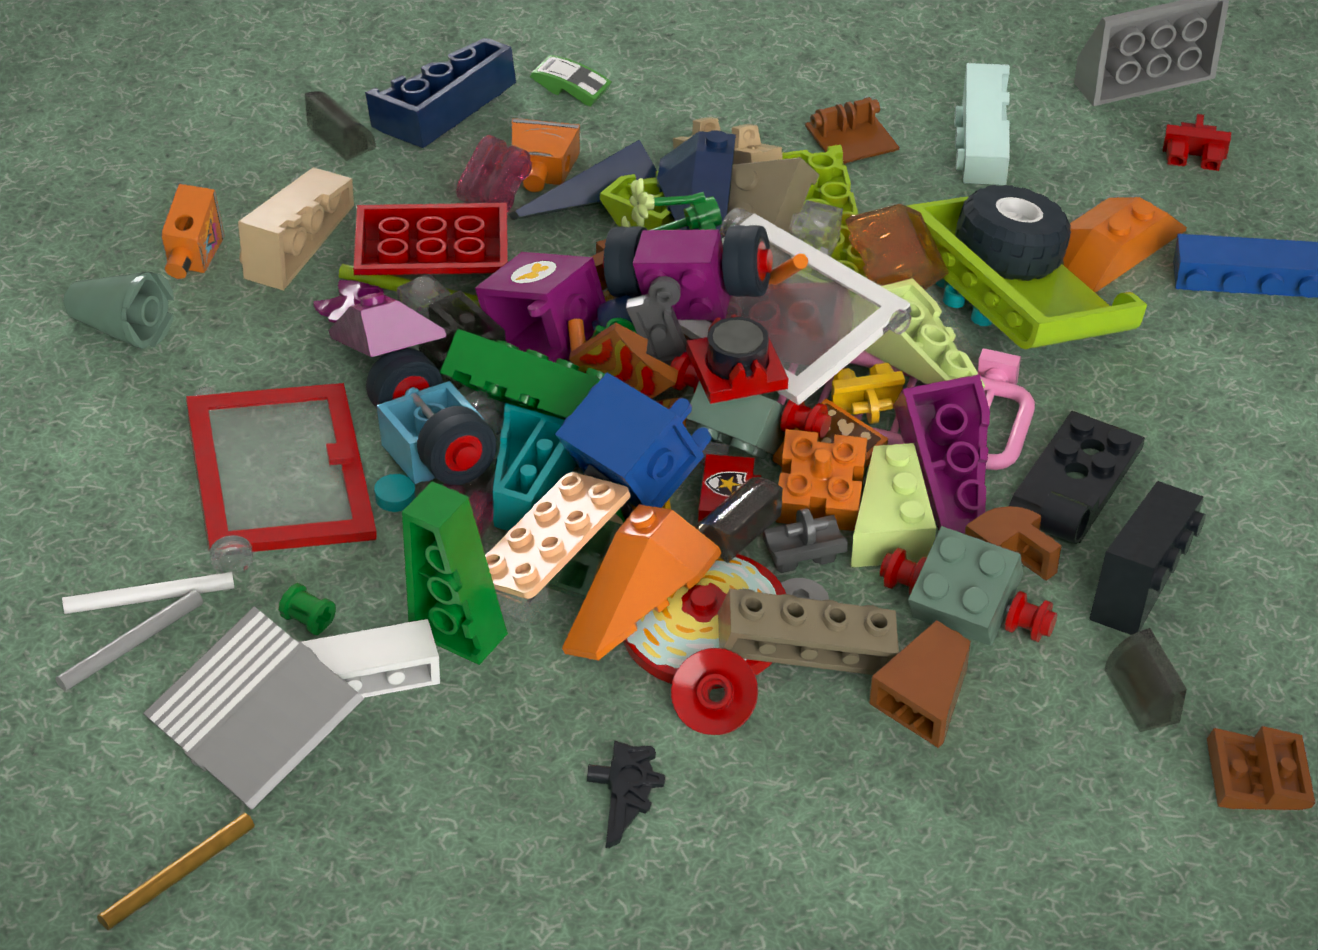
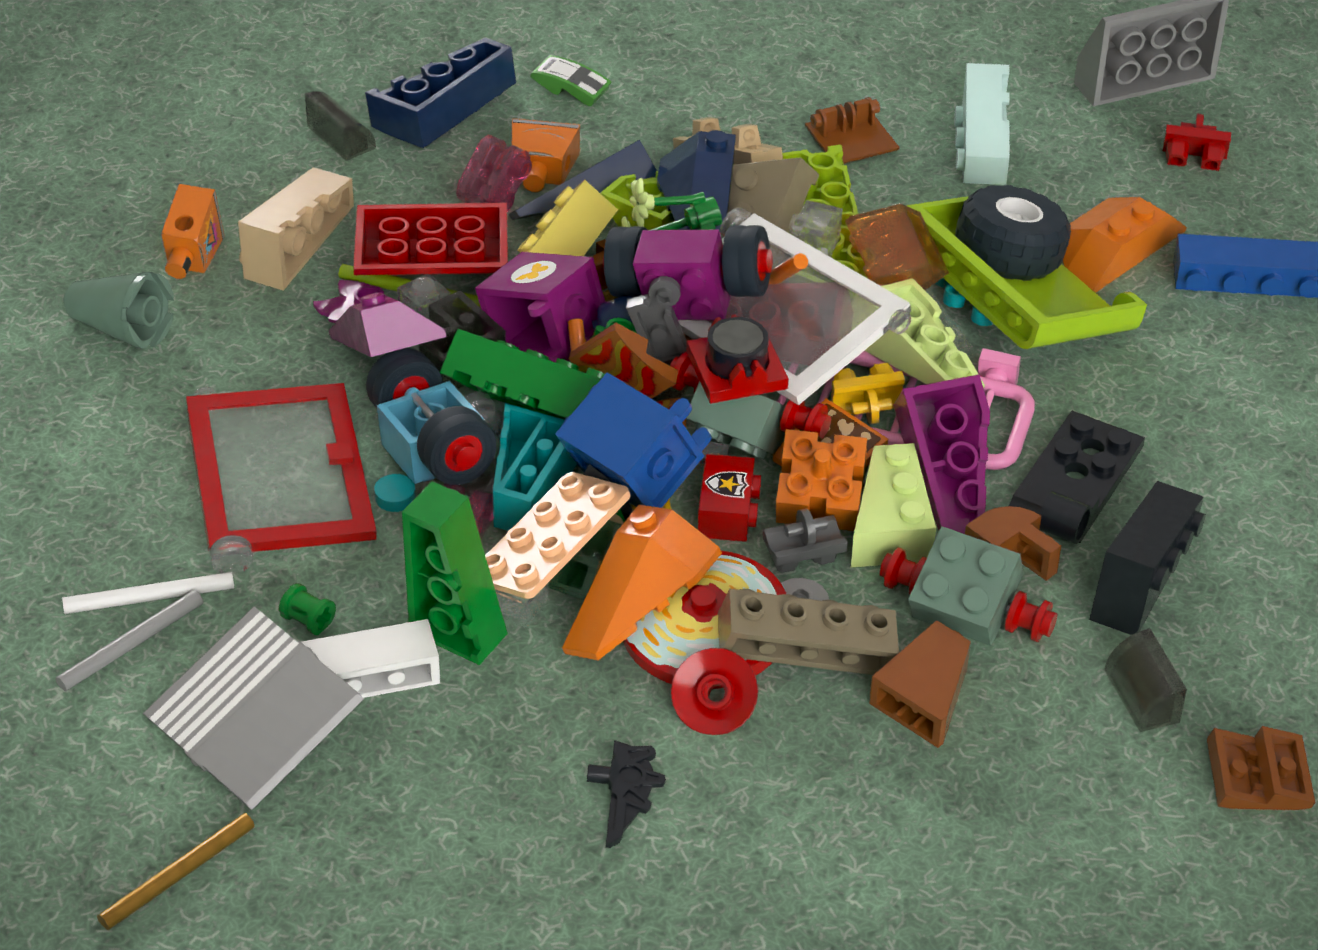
(572, 223): none -> light yellow wedge
(742, 516): clear smoke brick -> none

